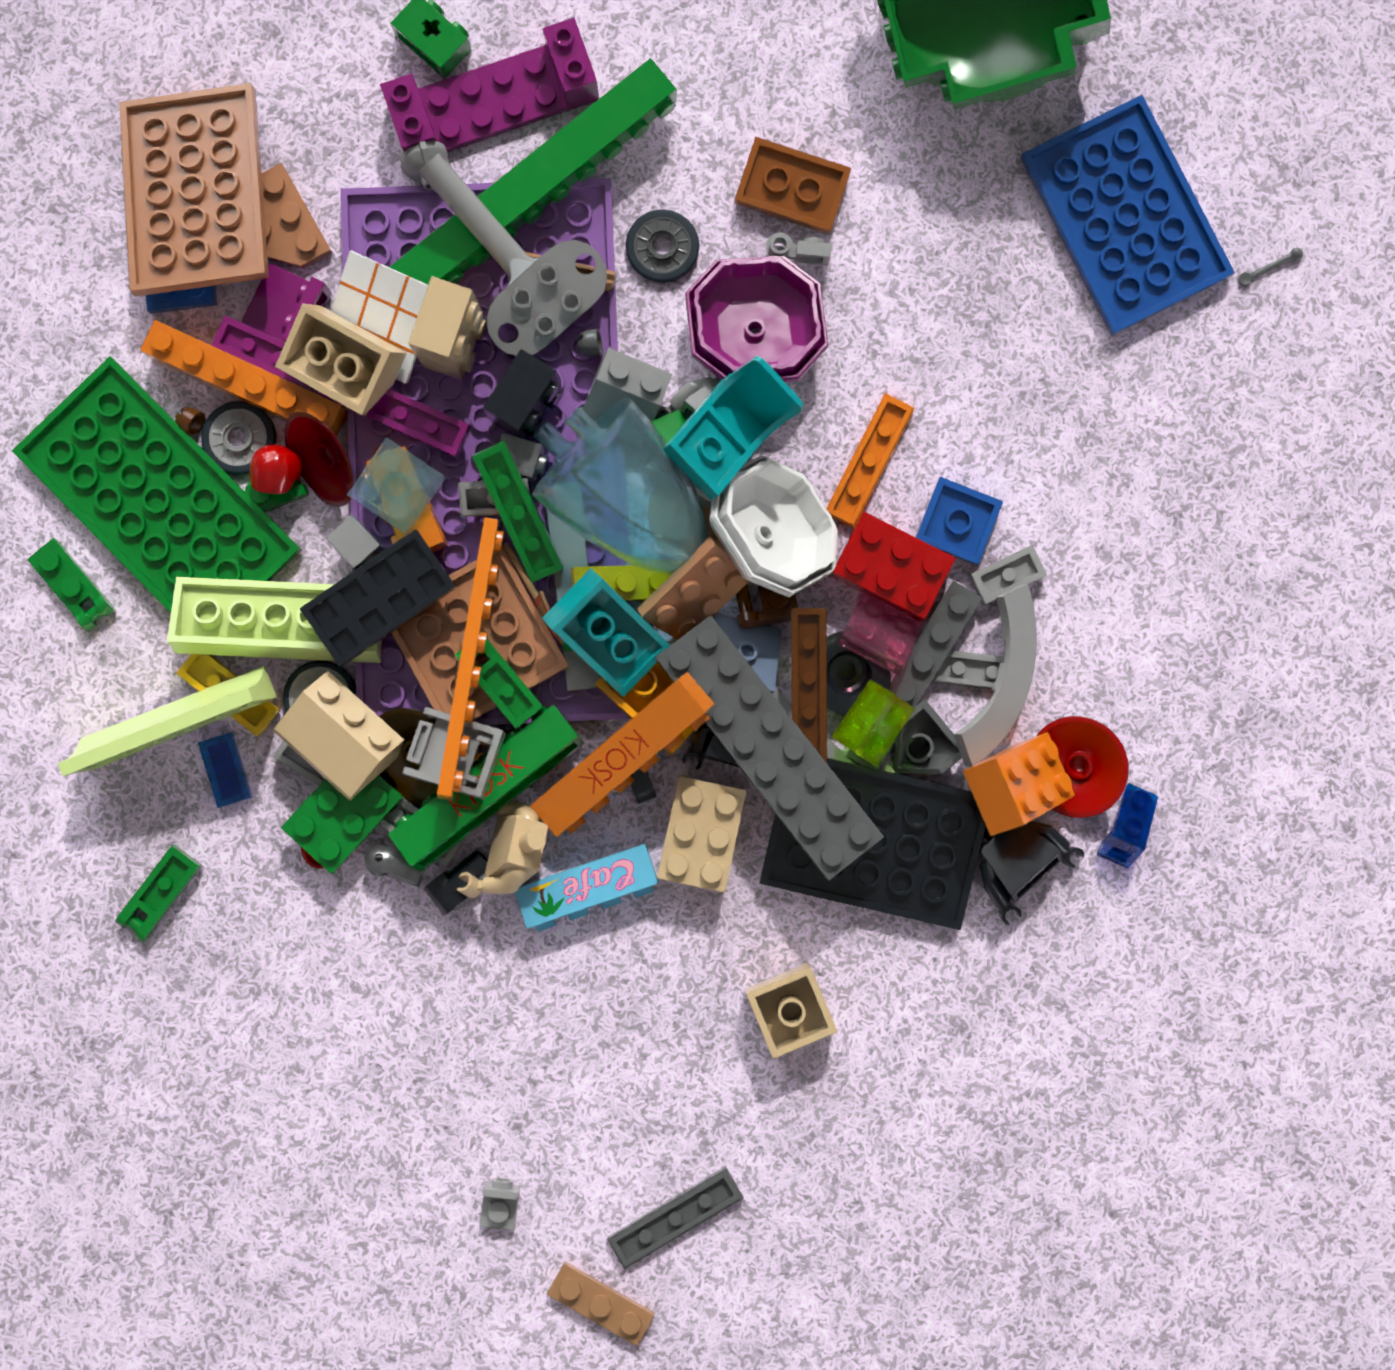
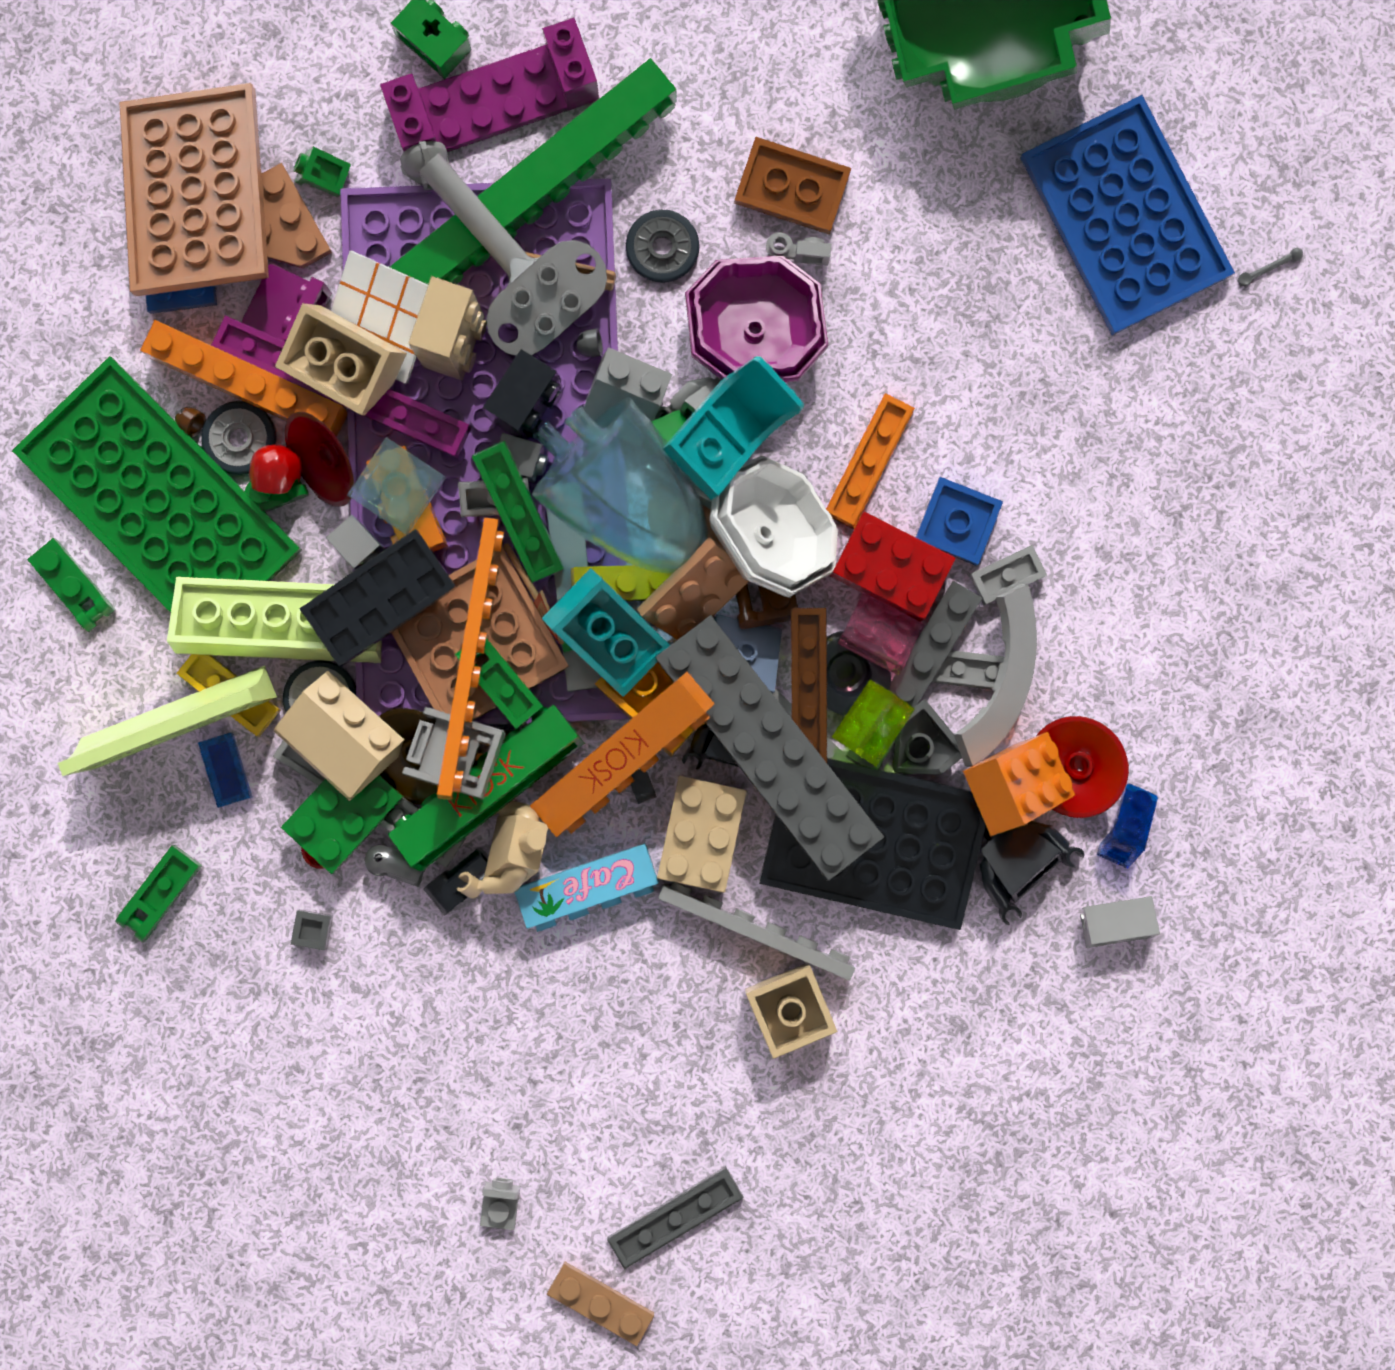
(311, 929): none -> dark grey plate
(321, 171): none -> green bracket
(771, 935): none -> light grey plate
(1119, 922): none -> light grey hinge

